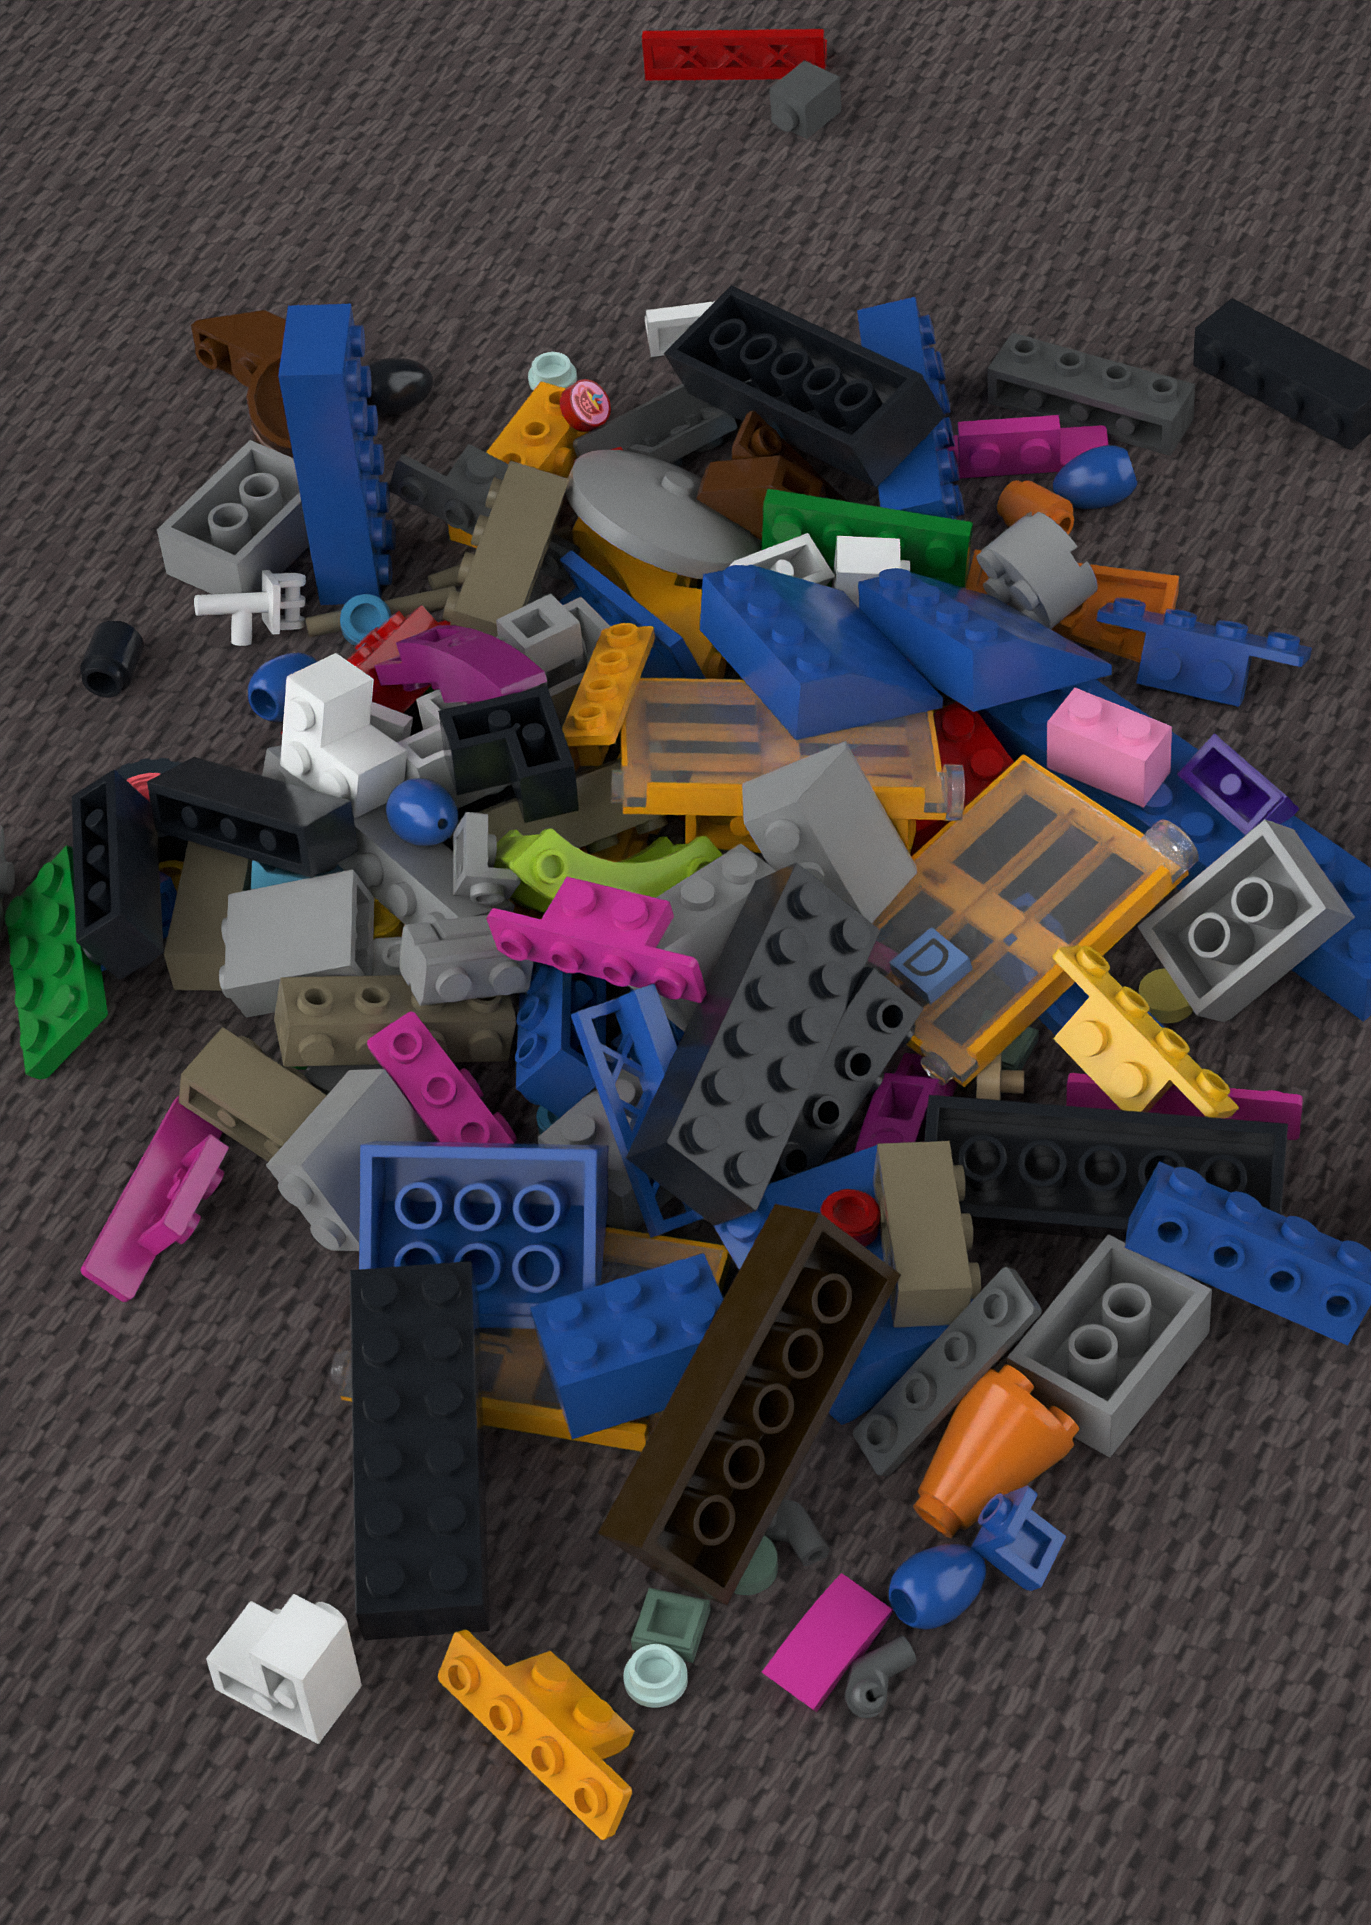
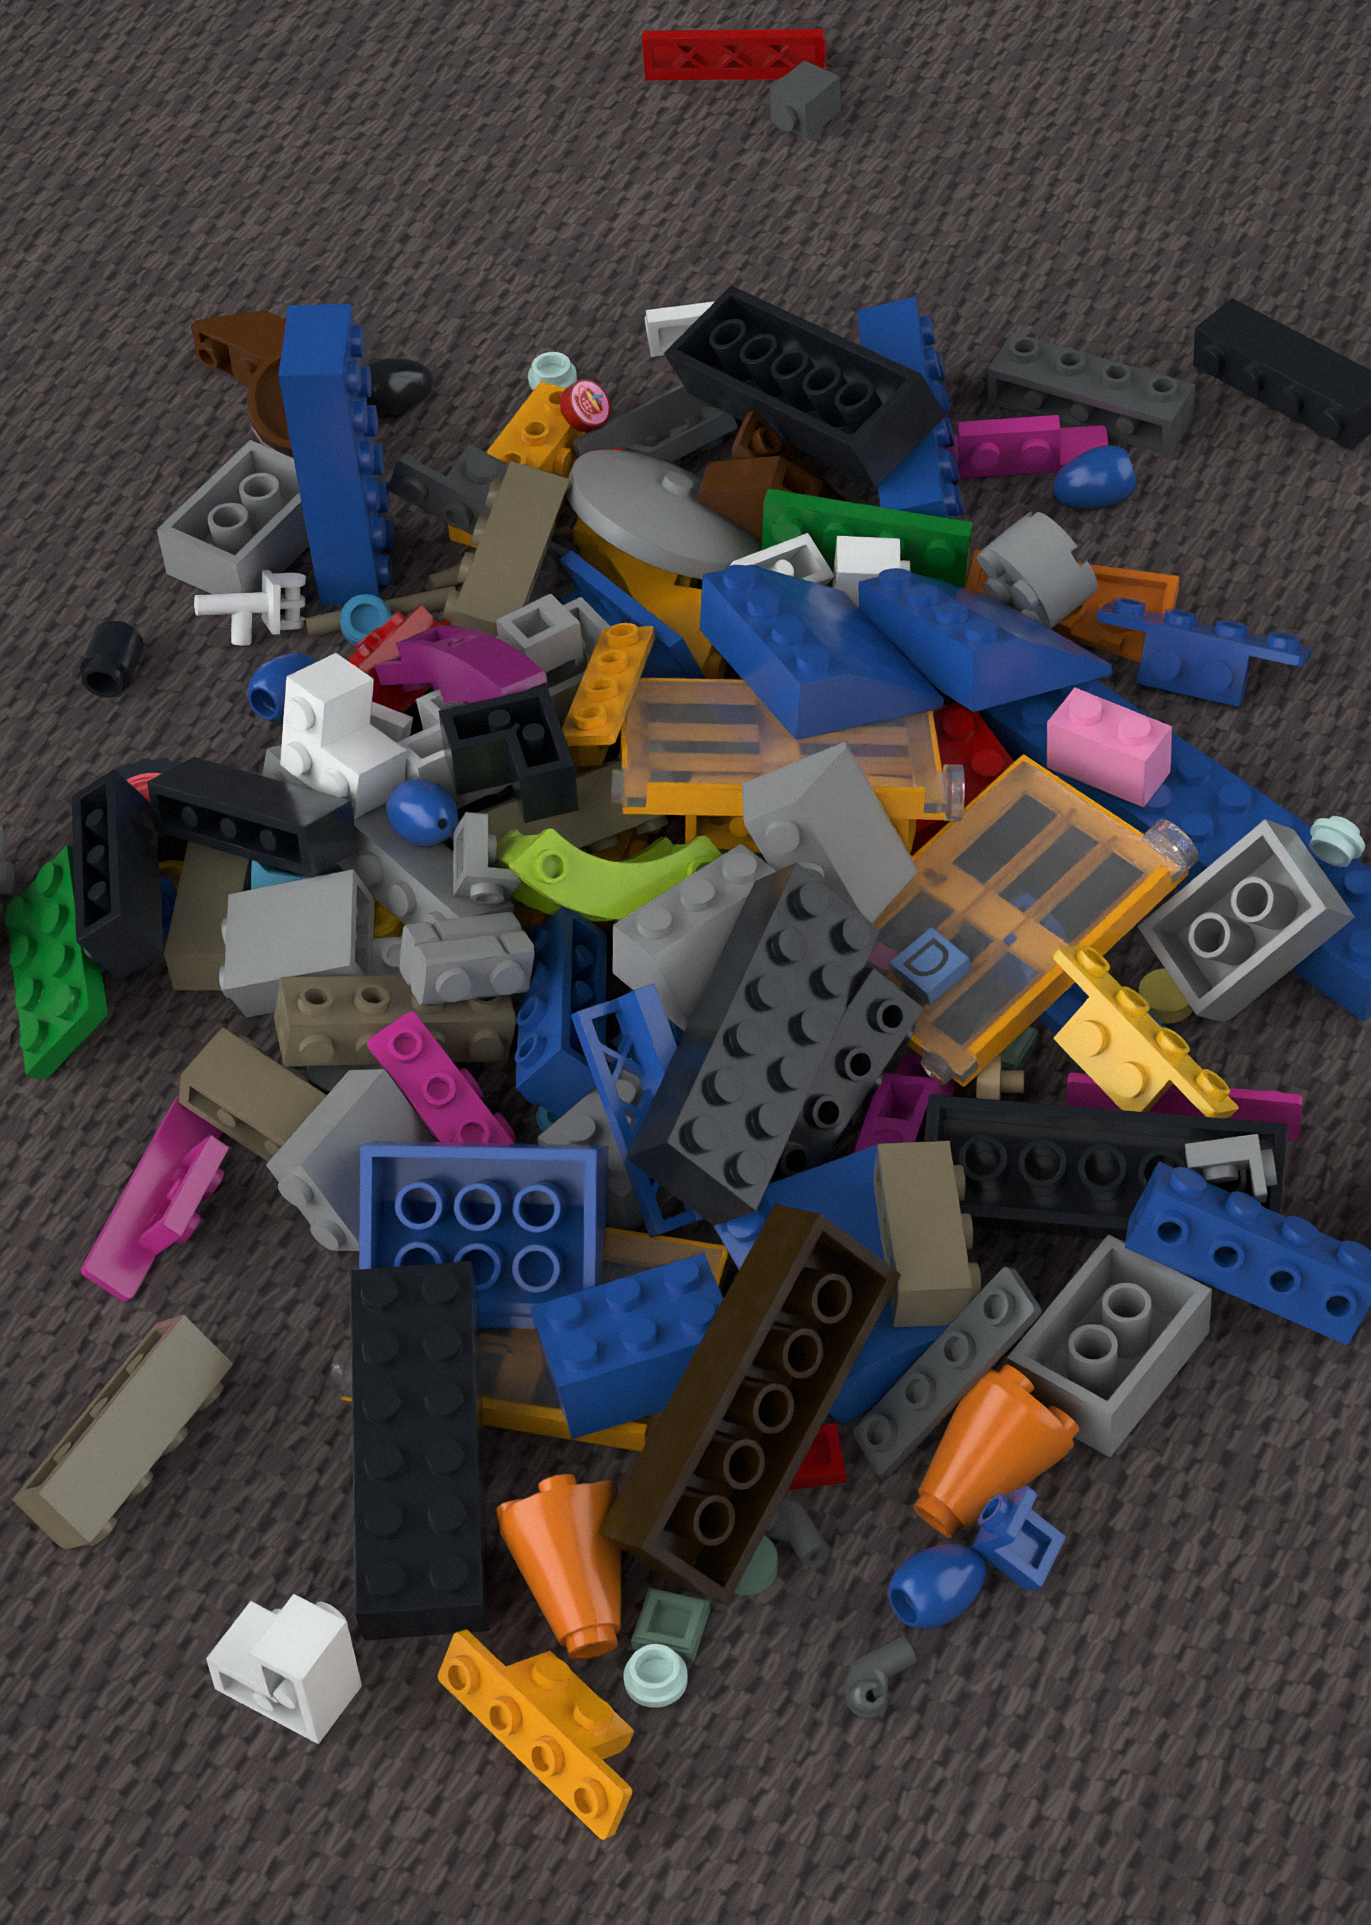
(124, 1434): none -> dark tan brick
(567, 1561): none -> orange cone
(603, 936): dark pink bracket -> none
(823, 1461): none -> red tile
(827, 1641): dark pink slope -> none
(854, 1214): red tile -> none
(1026, 496): orange brick -> none
(1223, 1158): none -> light grey bracket
(1235, 787): dark purple slope -> none
(1336, 841): none -> light aqua plate

